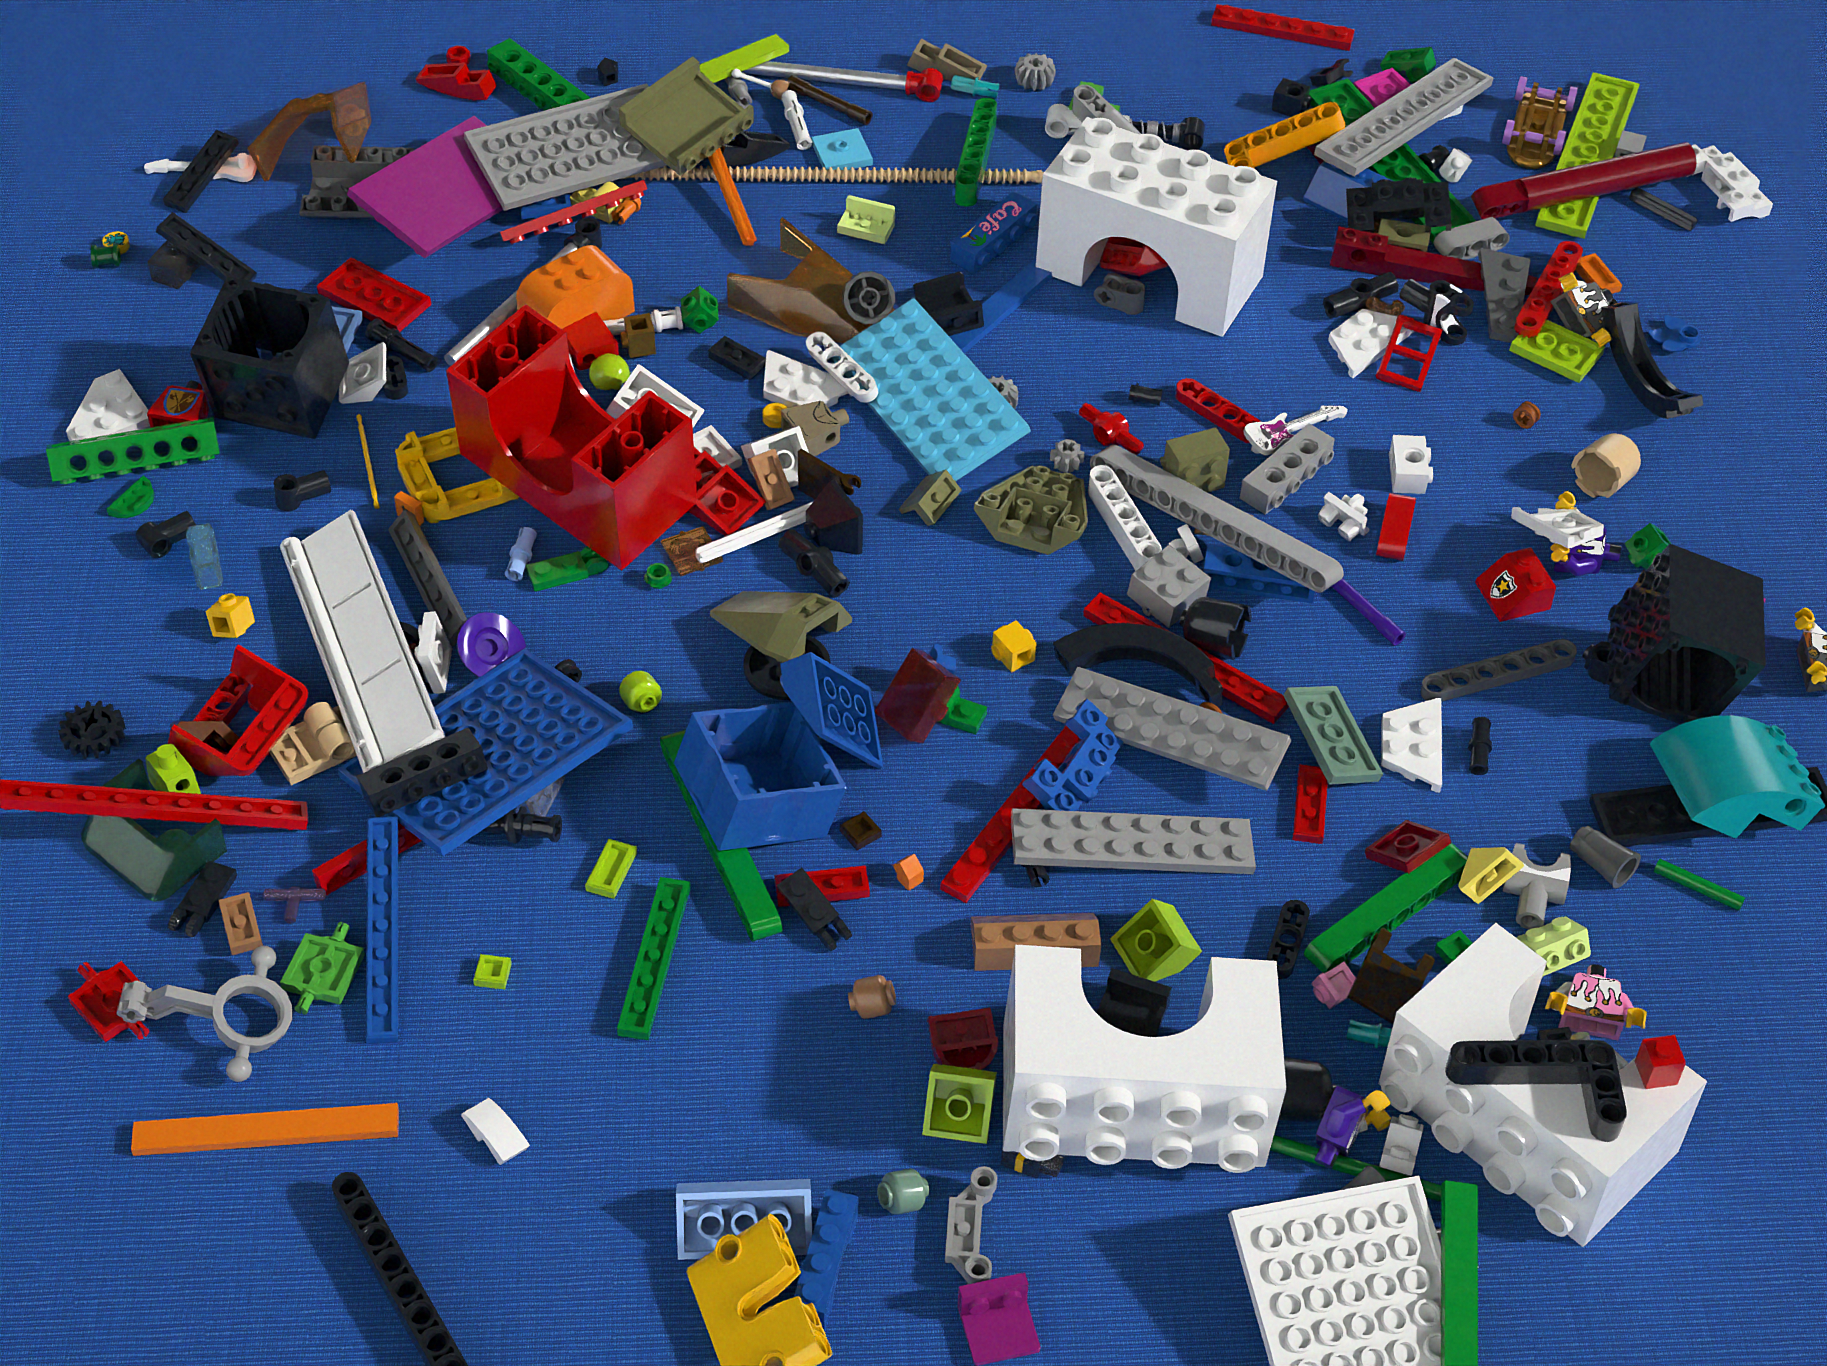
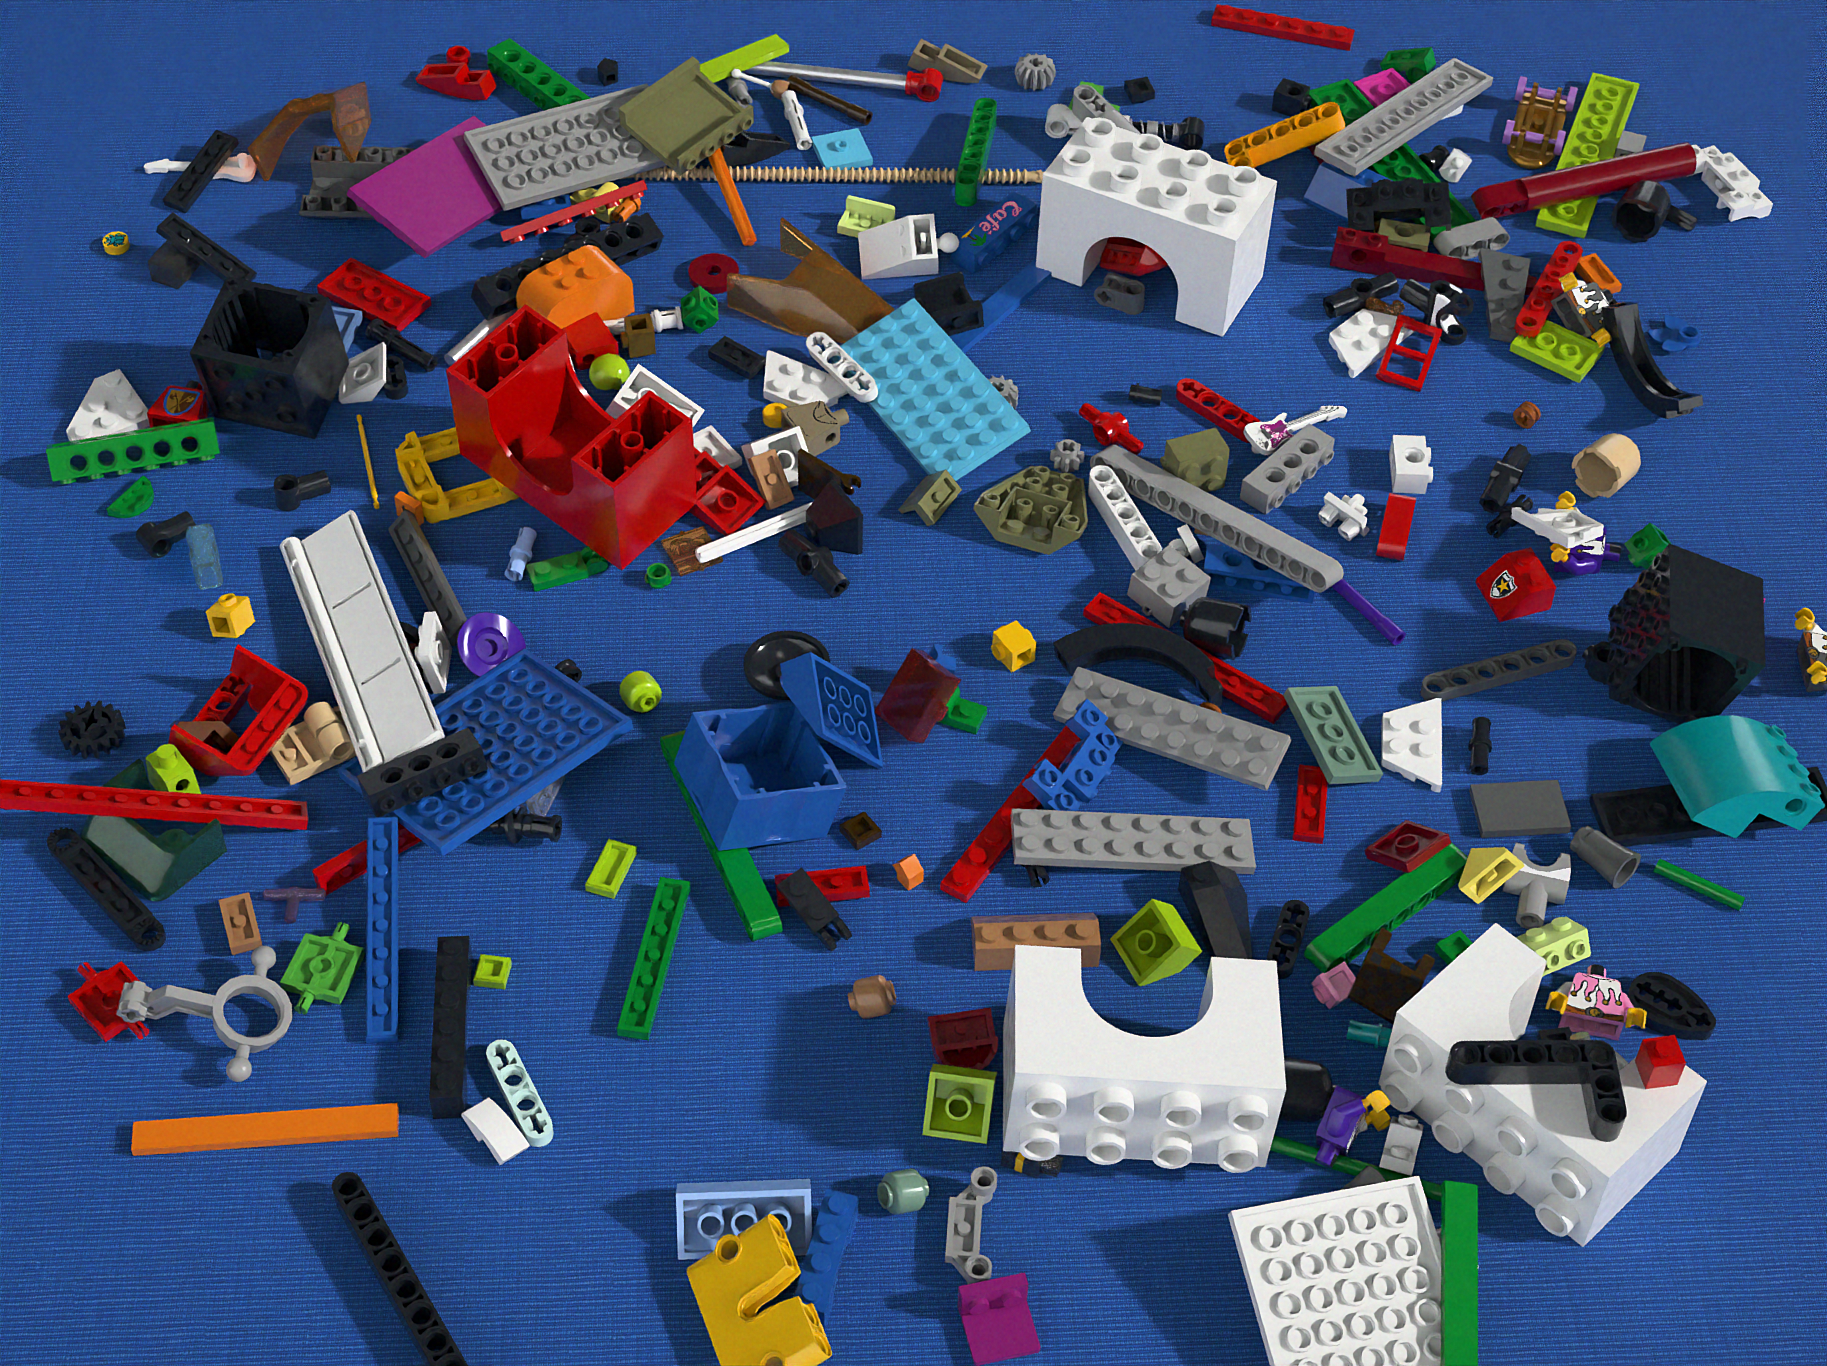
(105, 255): dark green bush -> none
(106, 889): none -> black plate
(203, 898): black hinge -> none
(449, 1034): none -> black arch
(519, 1092): none -> light aqua beam
(618, 241): none -> black brick
(702, 266): none -> dark red tile
(779, 620): olive wedge -> none
(868, 297): dark grey cylinder -> none
(896, 250): none -> white slope
(974, 86): teal axle -> none
(1134, 1003): black panel -> none
(1139, 89): none -> black plate
(1217, 908): none -> black wedge
(1330, 74): black plate -> none
(1504, 520): none -> black pin
(1505, 478): none -> black piece
(1519, 808): none -> dark grey tile
(1641, 210): none -> black cylinder
(1672, 992): none -> black piece

